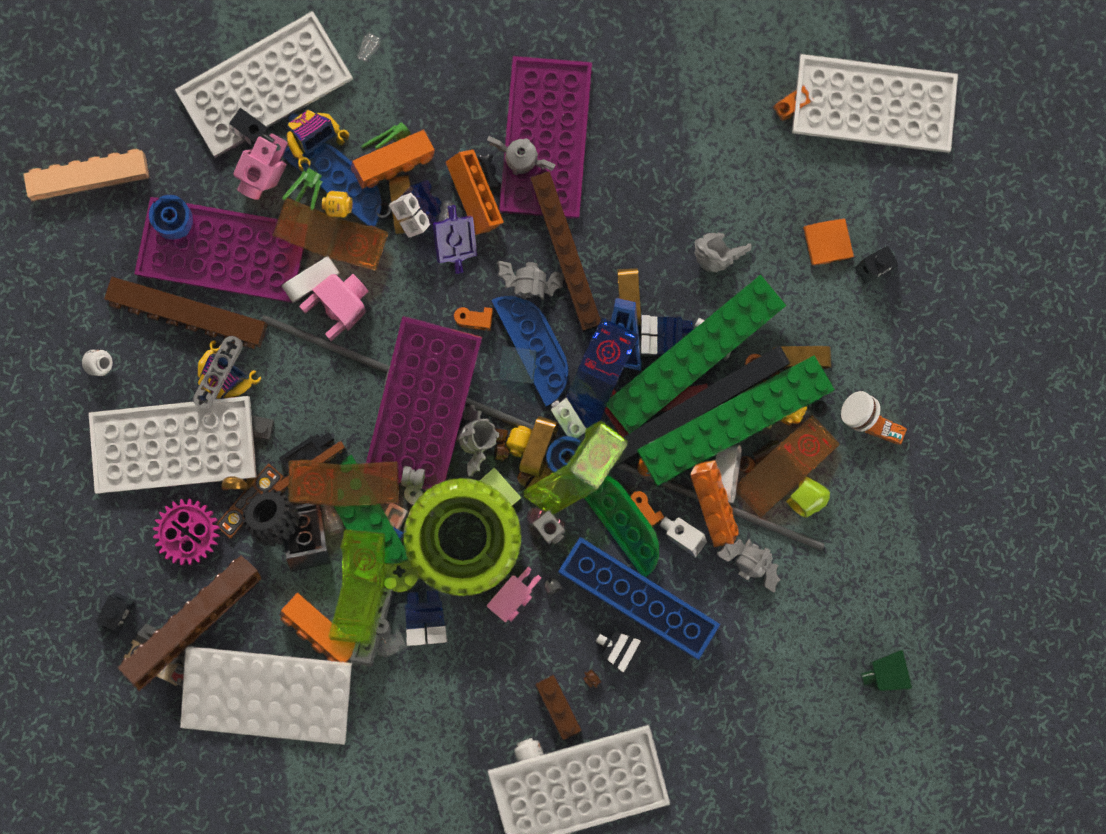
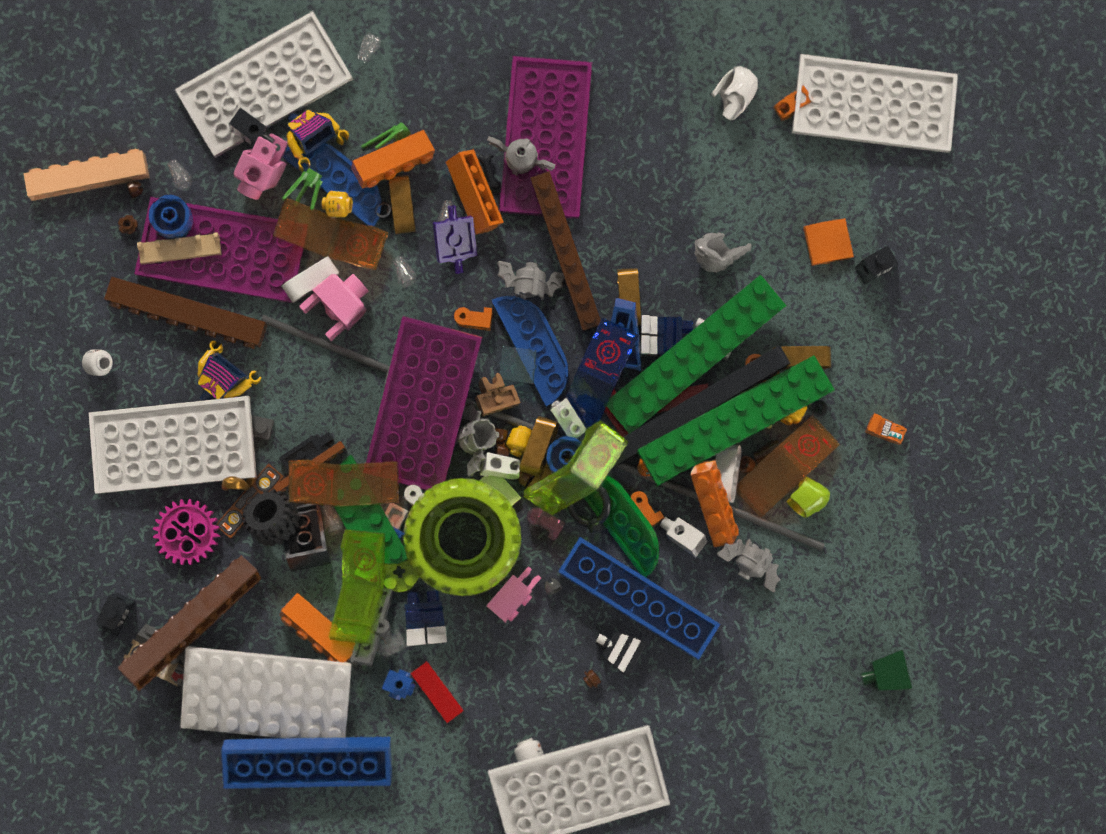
(127, 229): none -> reddish brown plate
(133, 189): none -> reddish brown hinge
(179, 175): none -> clear cone
(179, 248): none -> tan hinge
(221, 374): light grey beam -> none
(307, 762): none -> blue brick
(391, 684): none -> blue brick
(404, 272): none -> clear cone
(411, 477): light grey wheel -> none
(416, 208): hips -> none
(437, 692): none -> red tile
(496, 396): none -> medium nougat plate
(500, 466): none -> white leg
(547, 519): light grey brick -> none
(558, 707): reddish brown arch -> none
(596, 523): none -> black piece
(736, 91): none -> white hair
(860, 411): white head -> none

